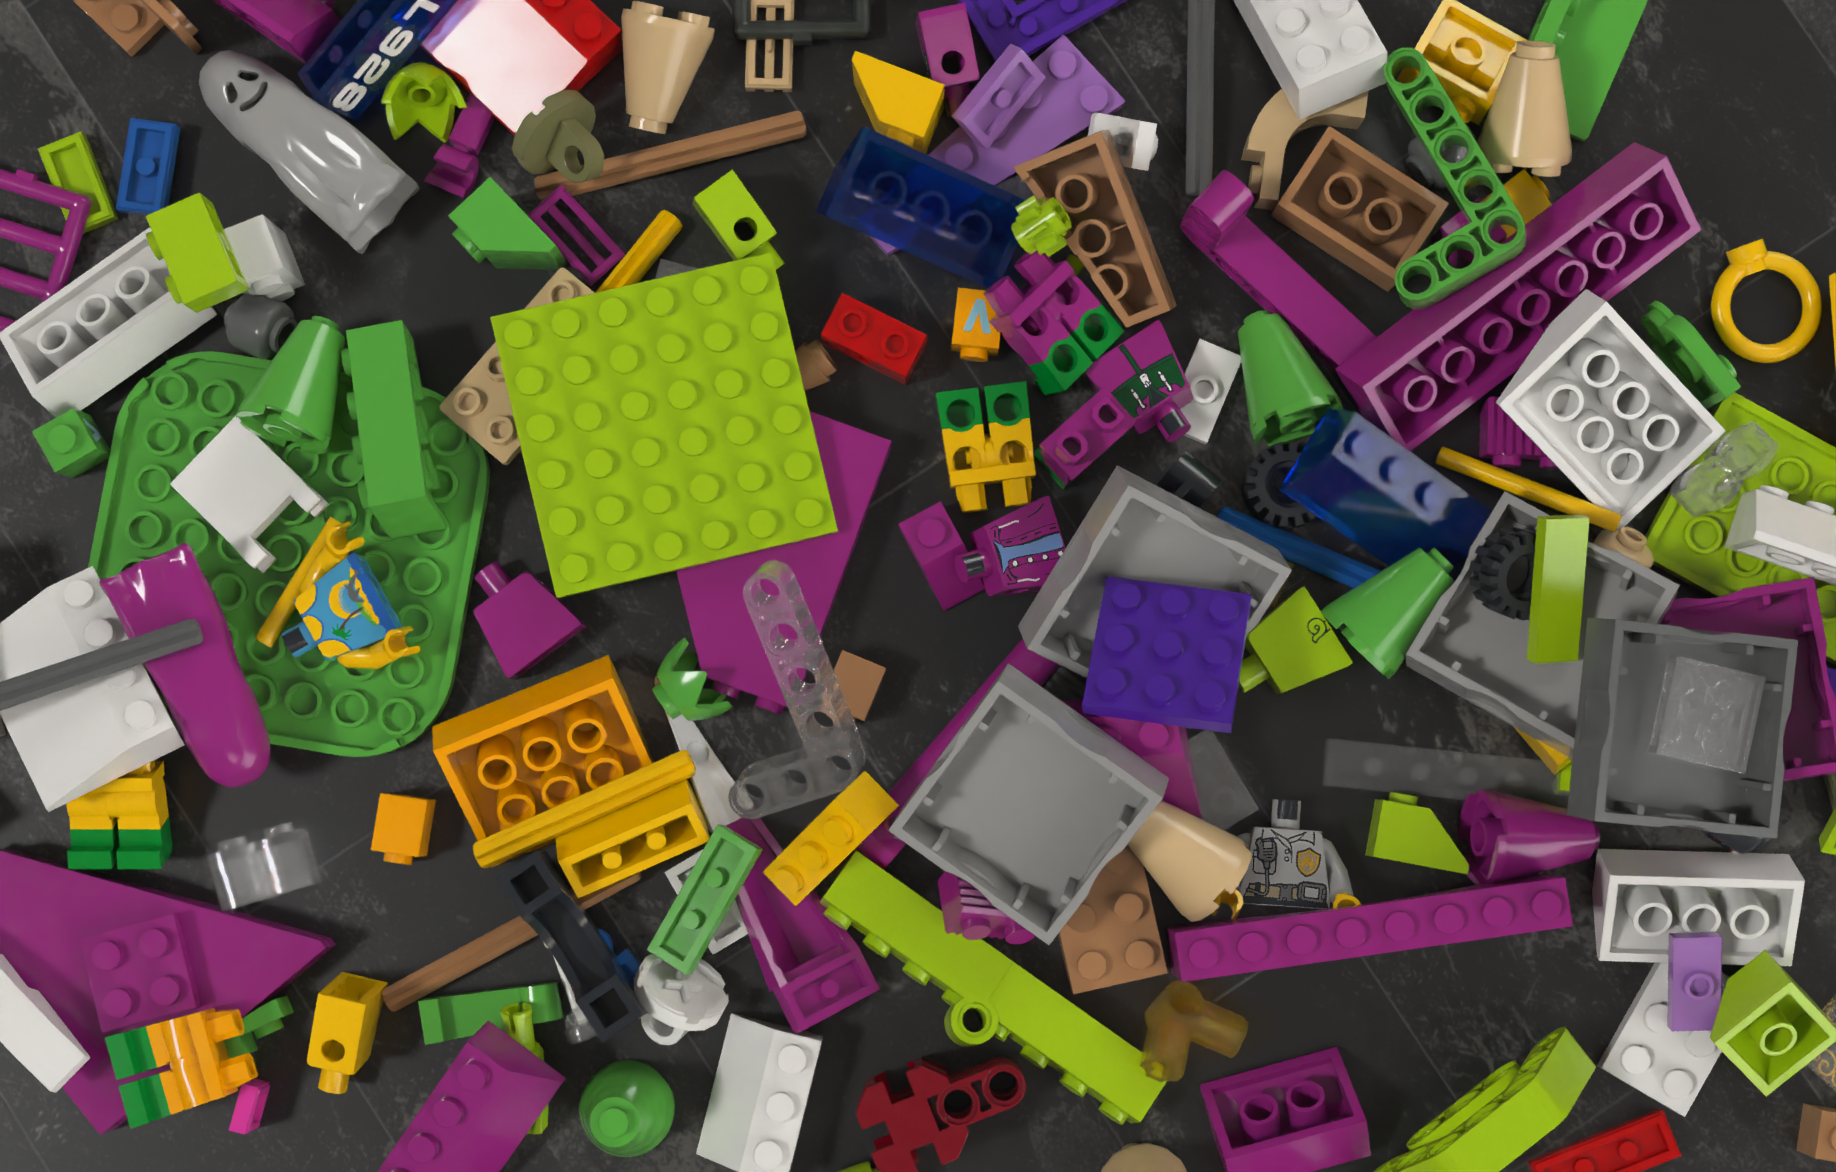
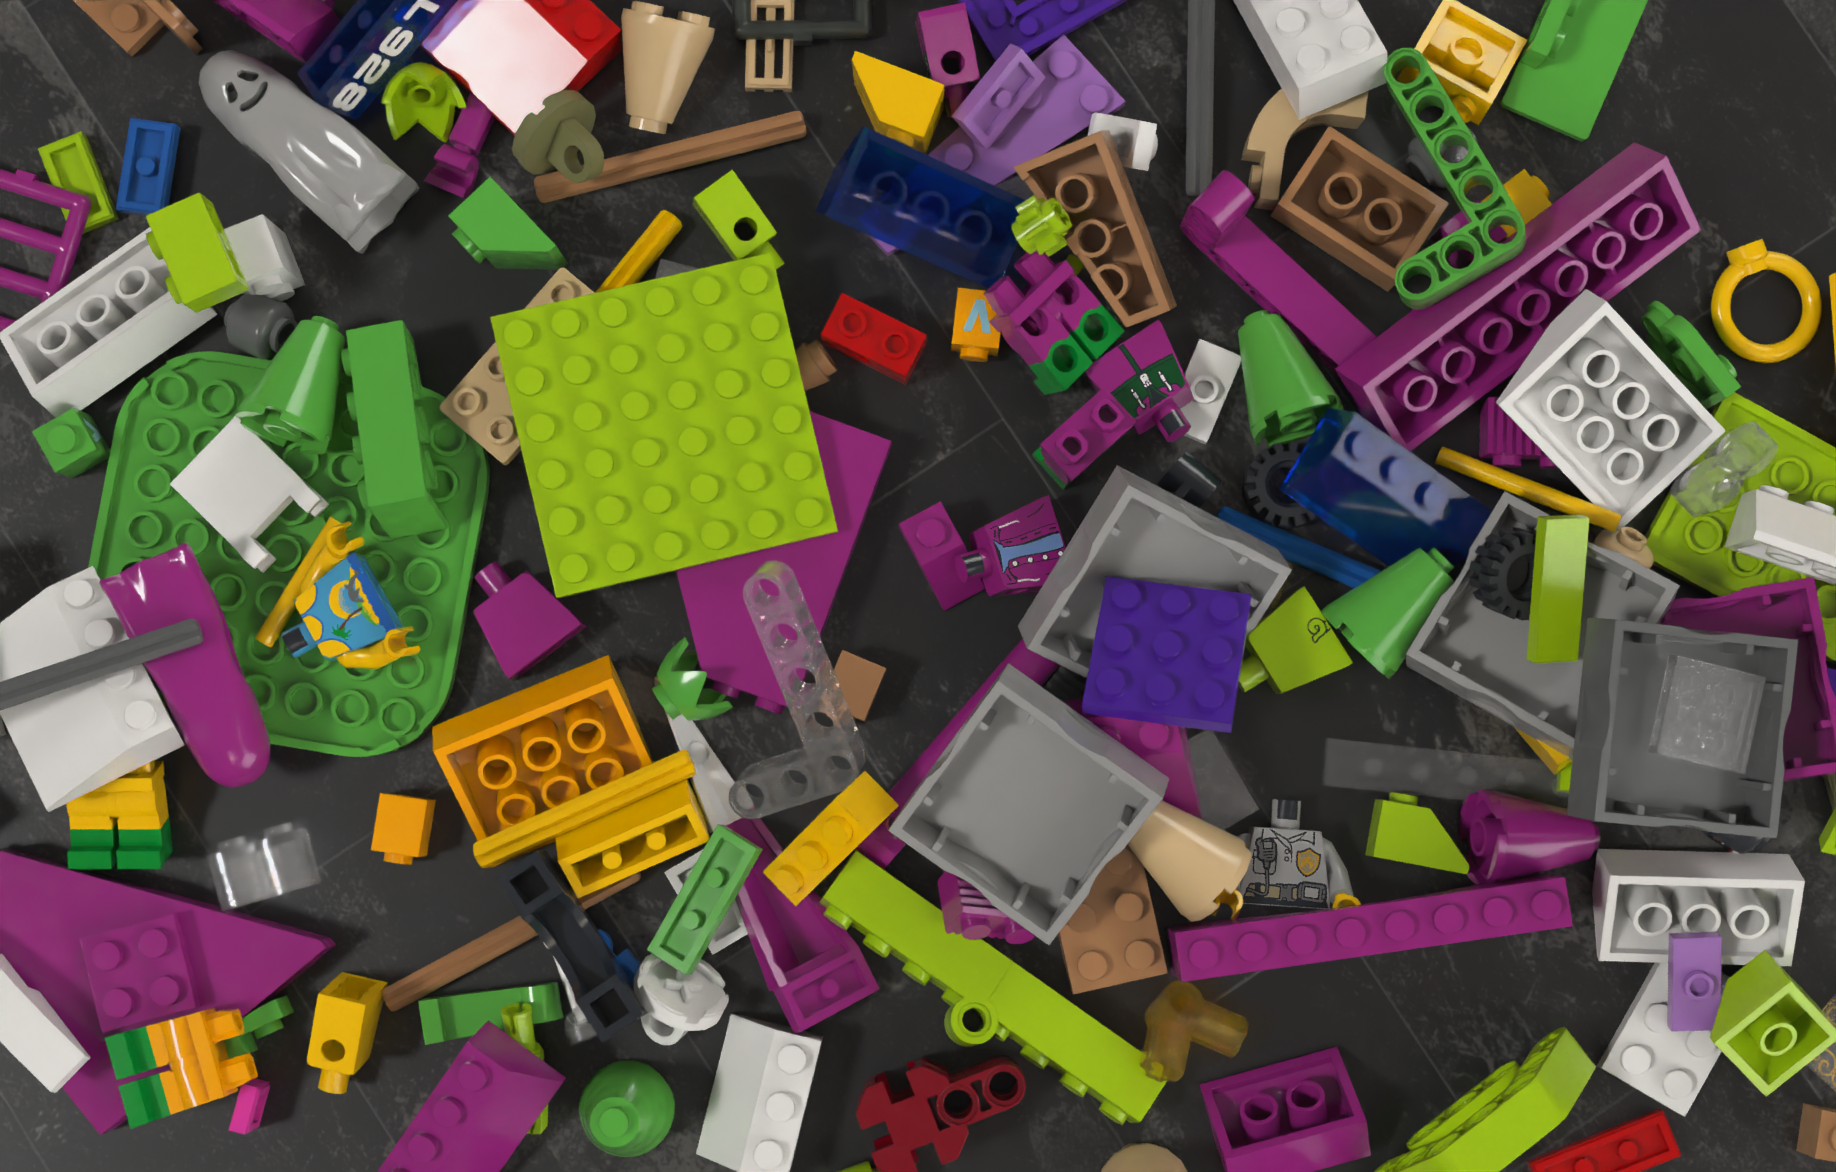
(603, 265): magenta tile -> none
(989, 458): yellow hips -> none
(1528, 114): tan cone -> none

